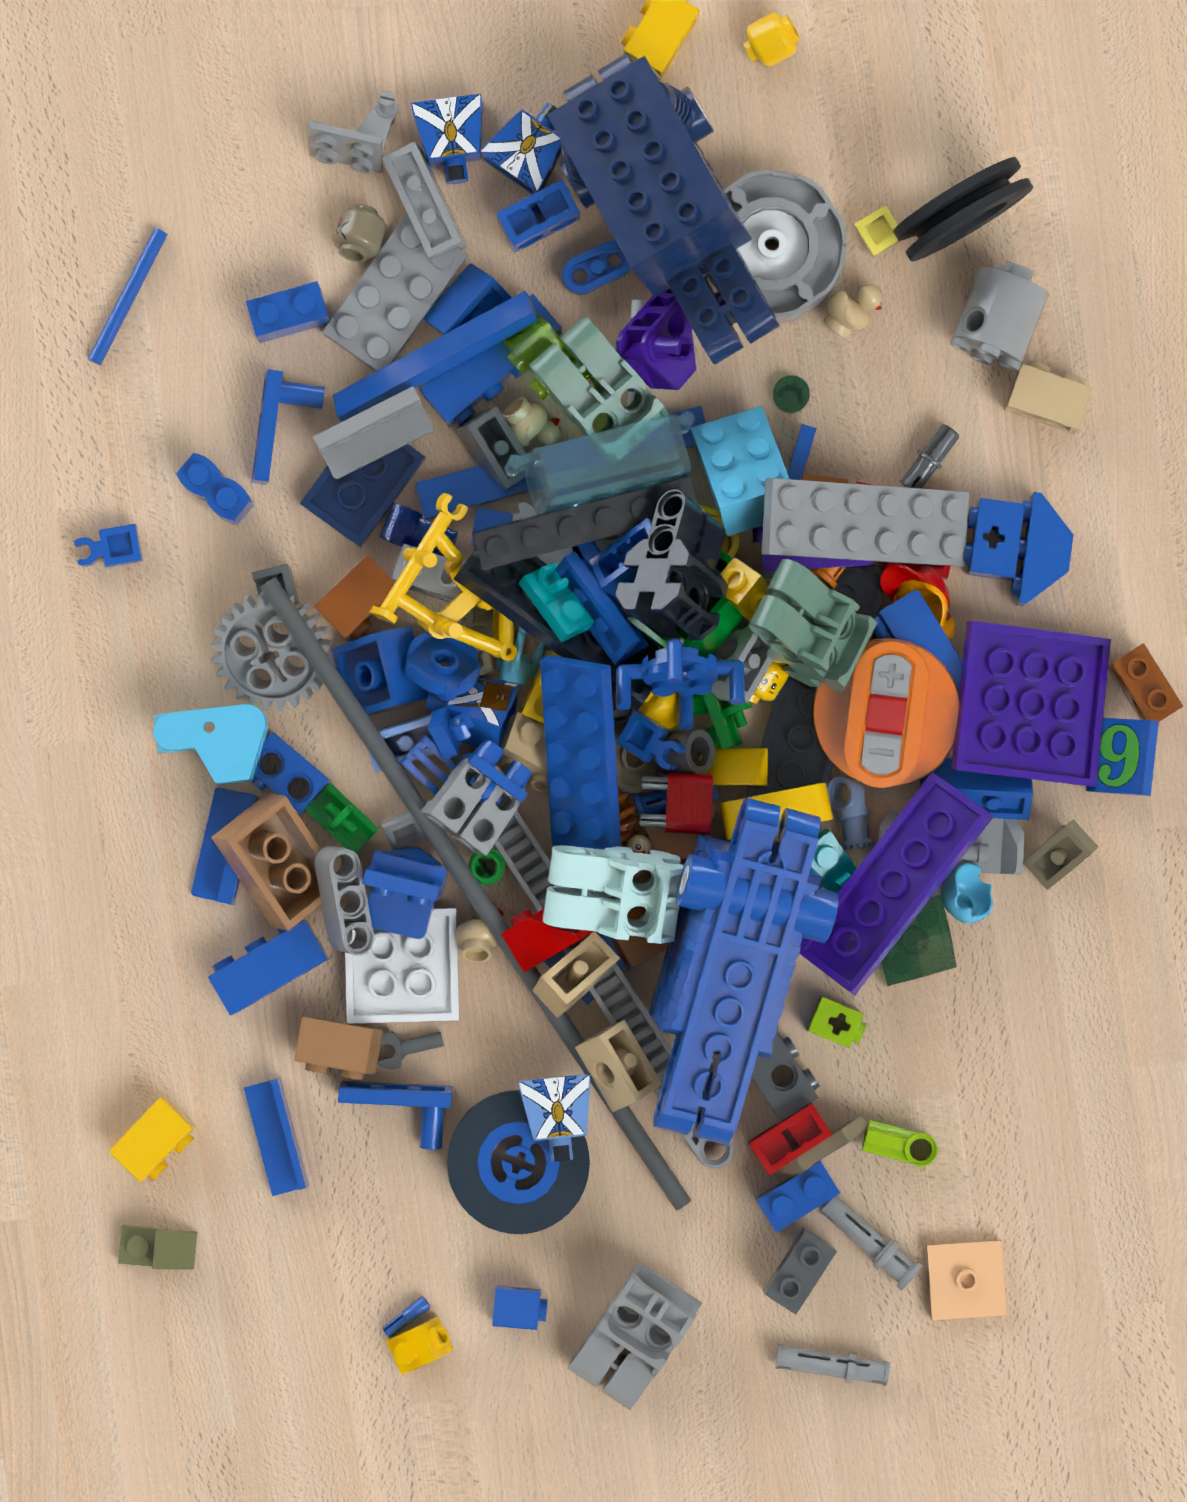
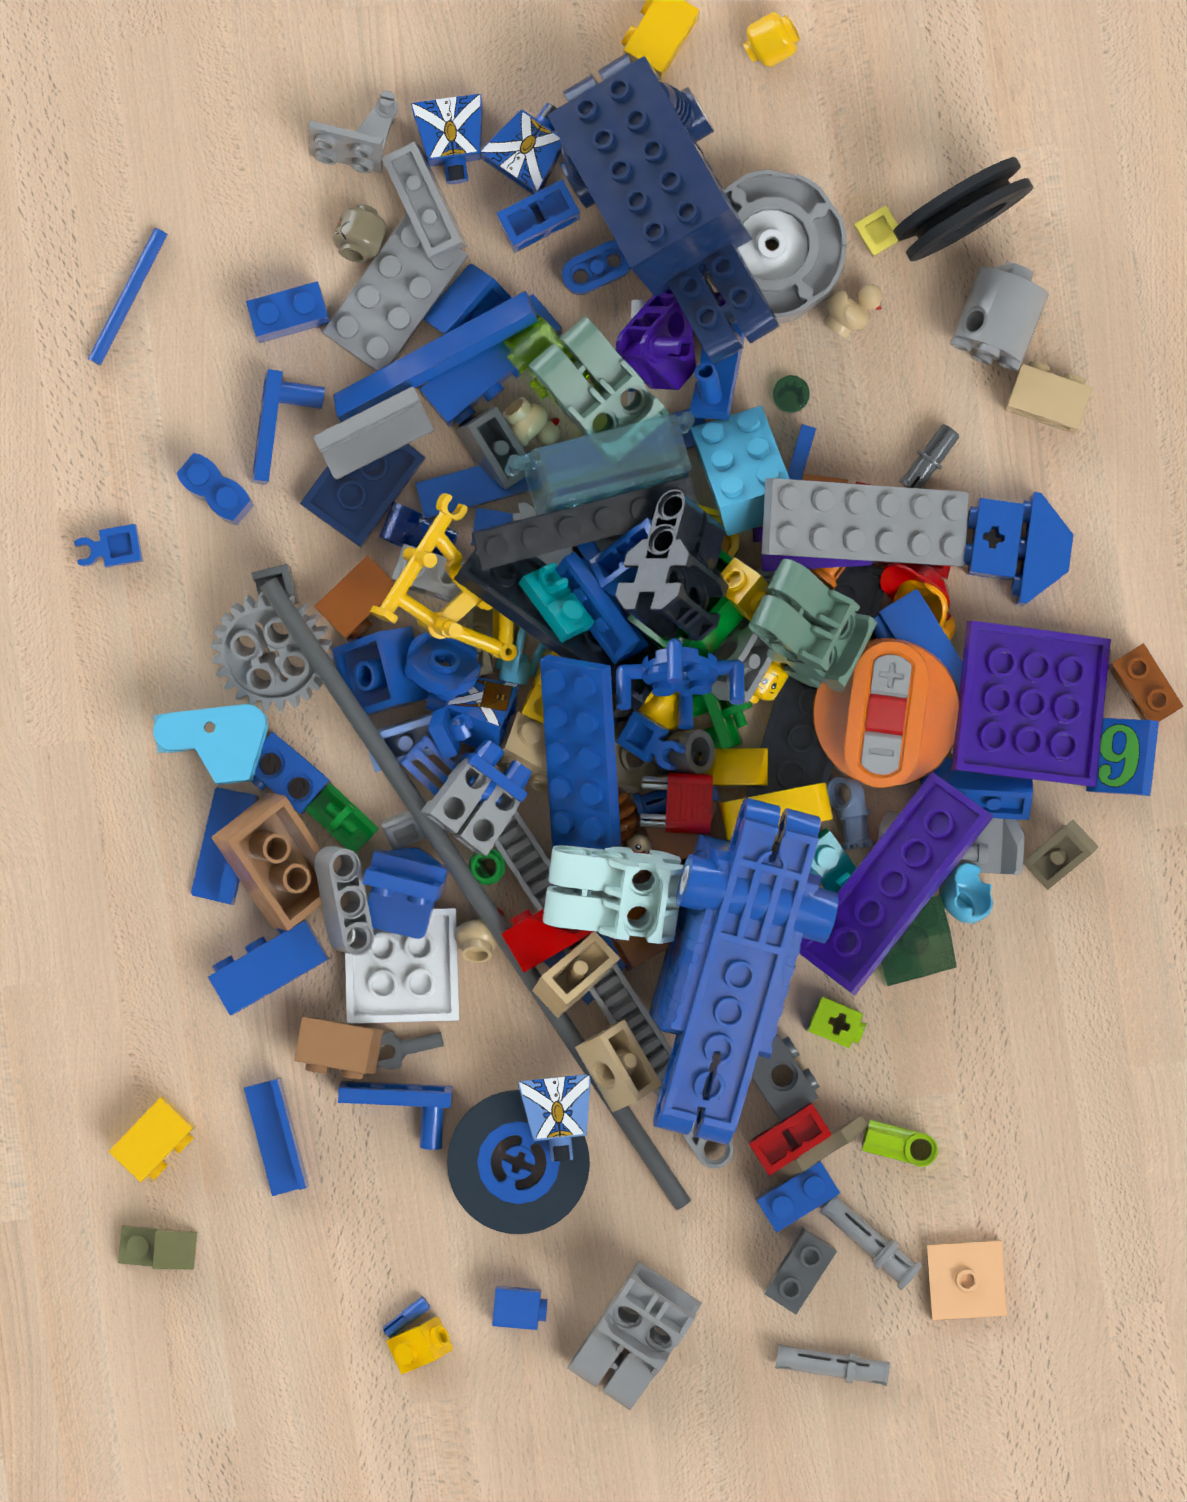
(715, 384): none -> blue piece

